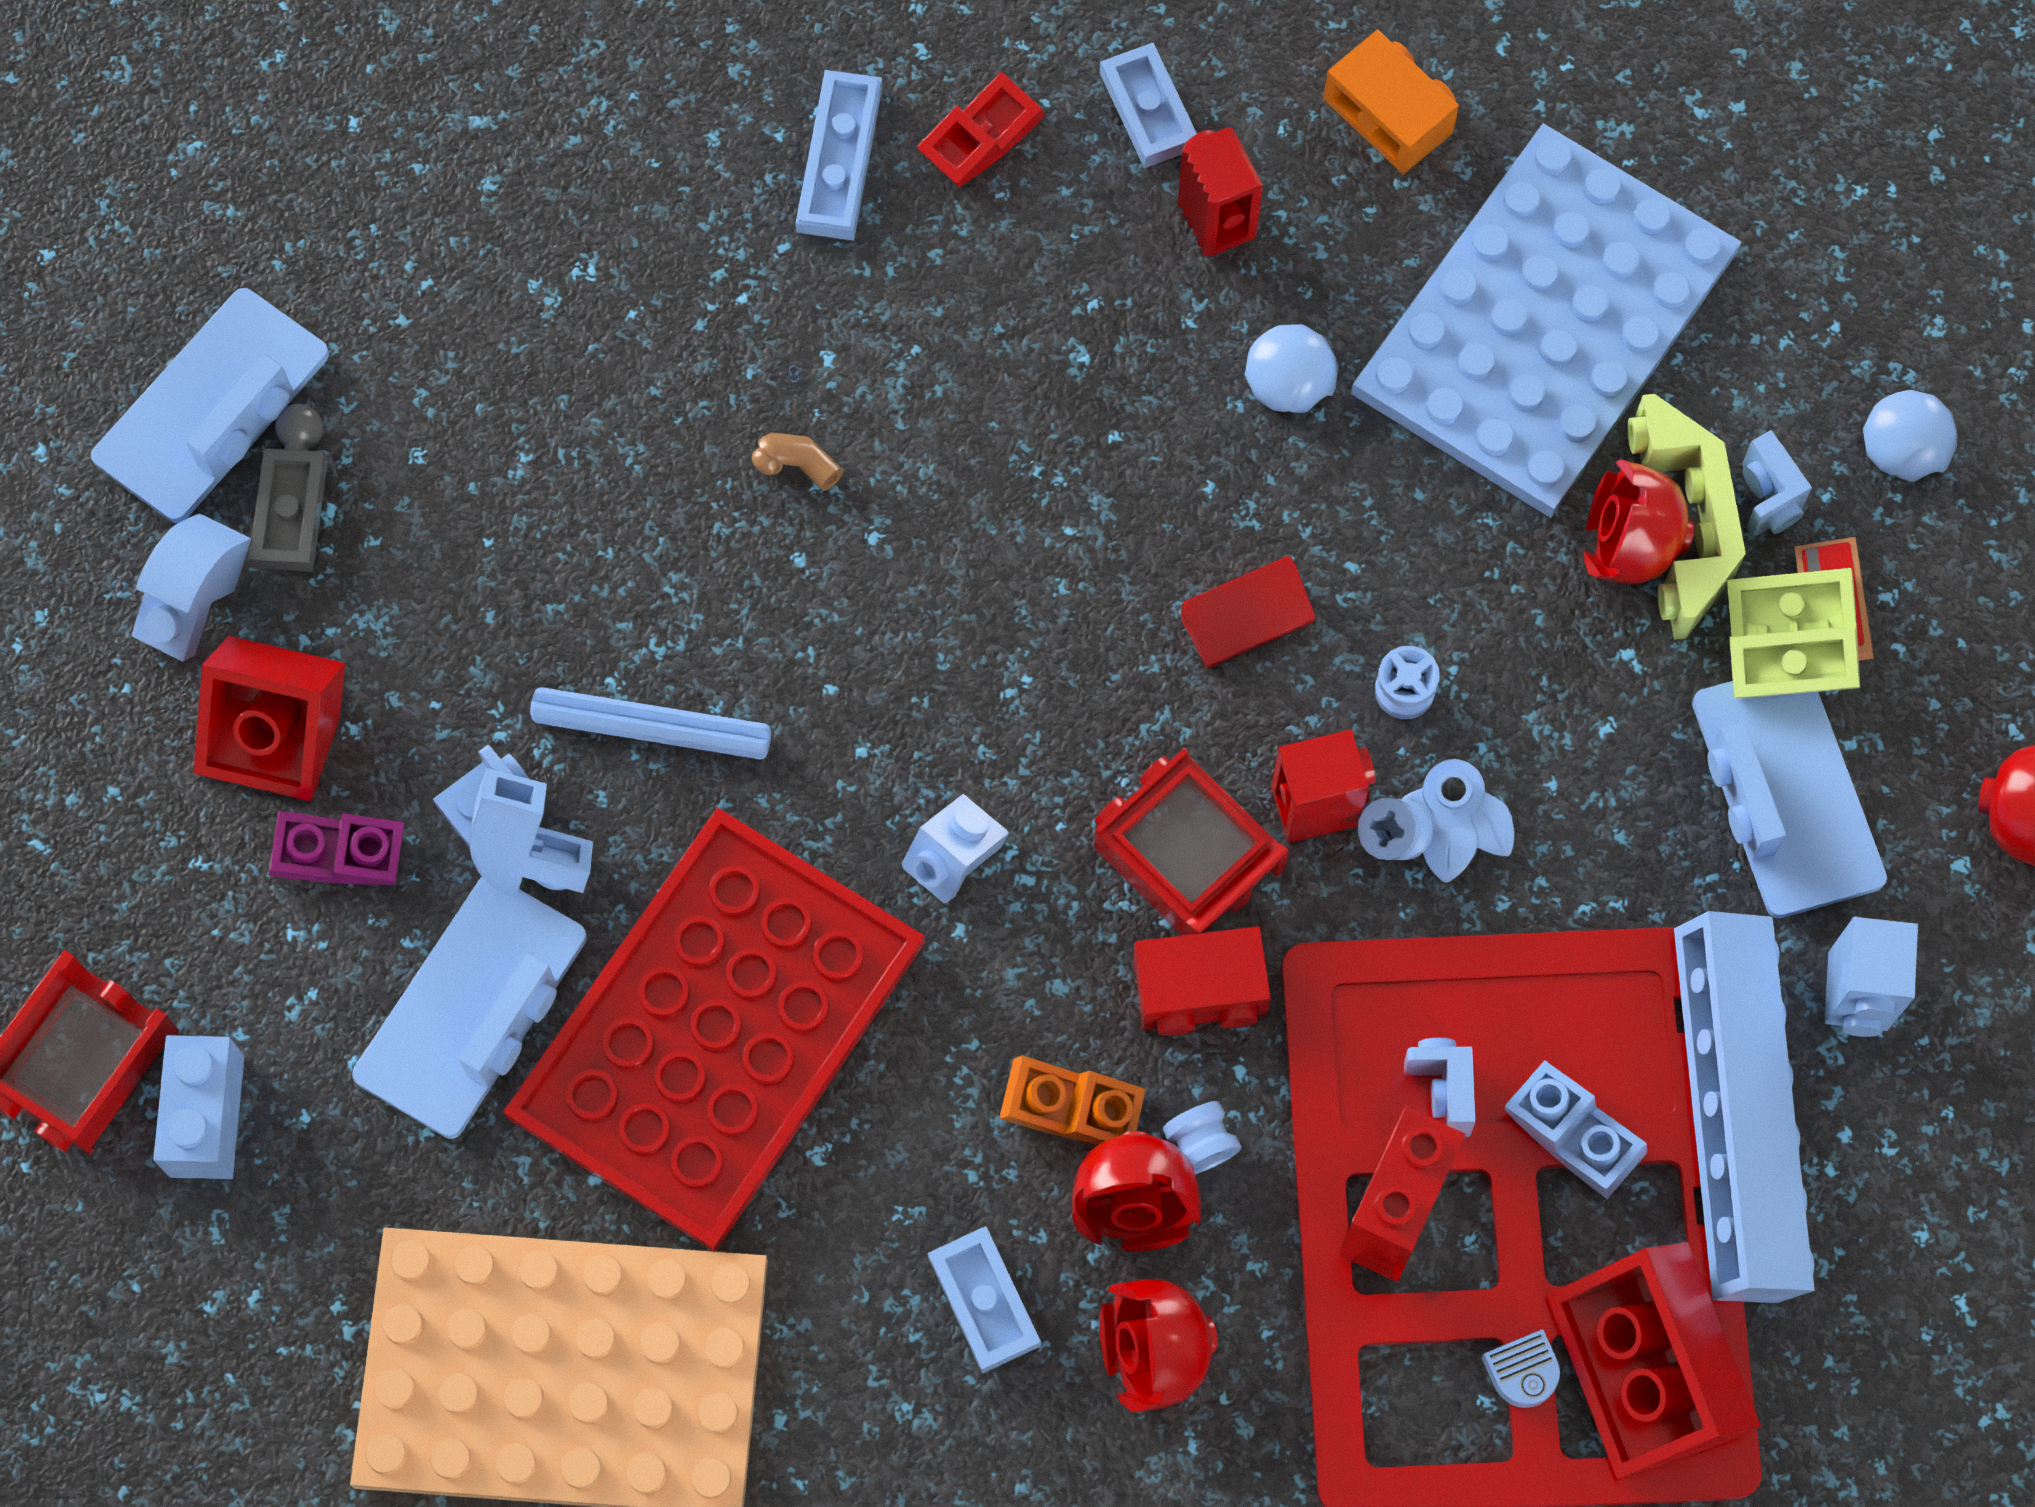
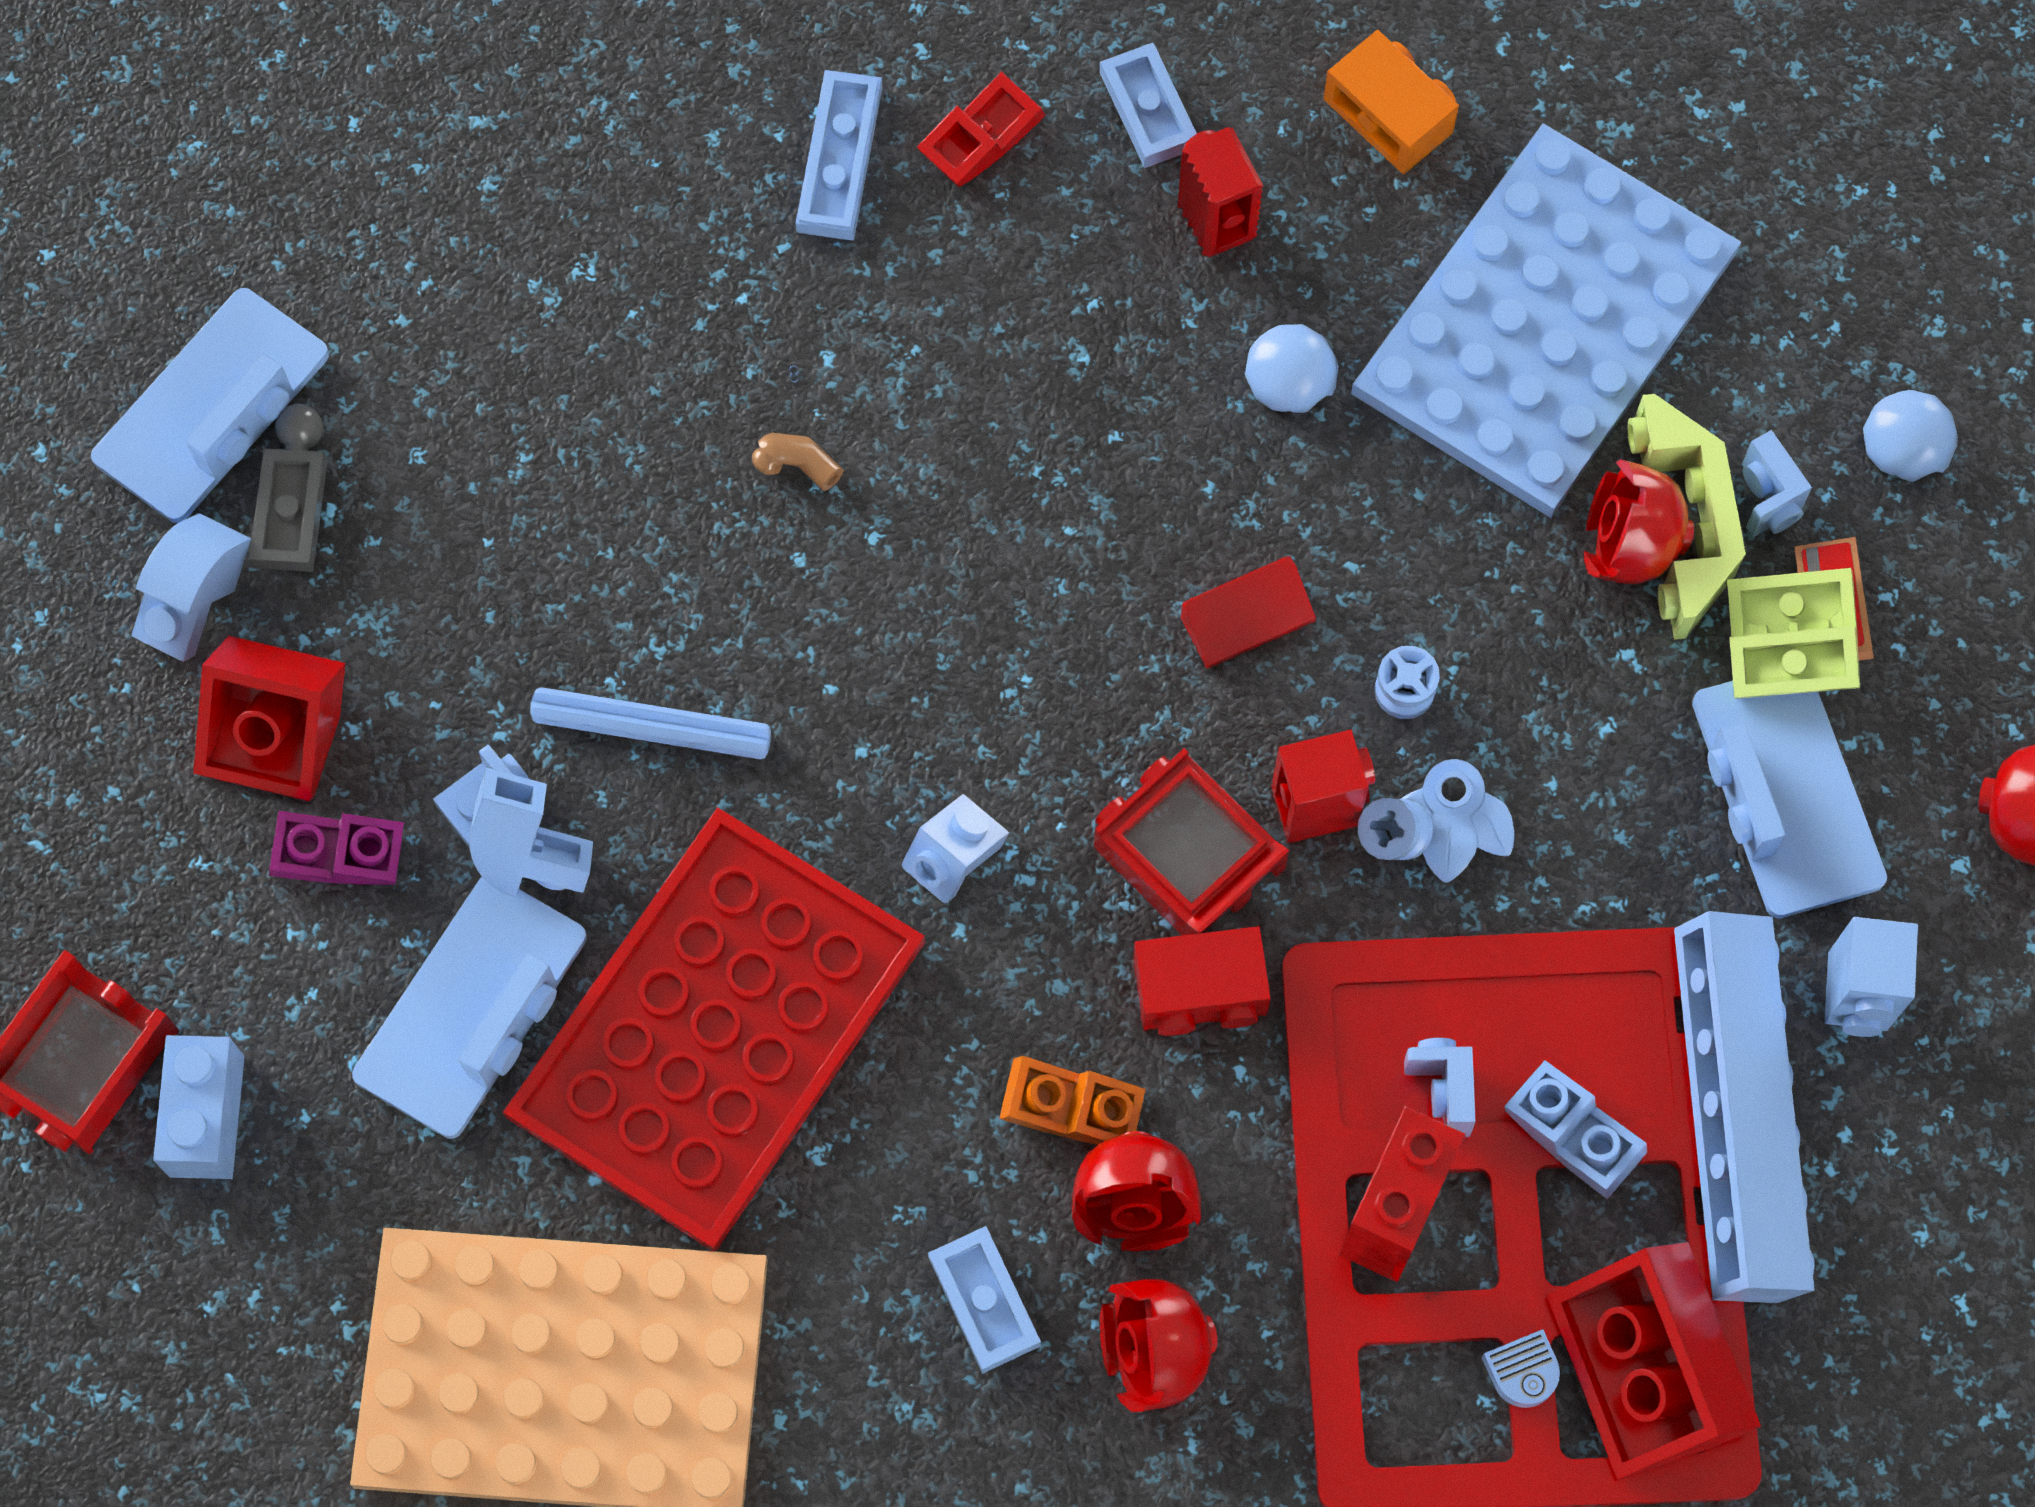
(1203, 1136): light blue wheel -> none

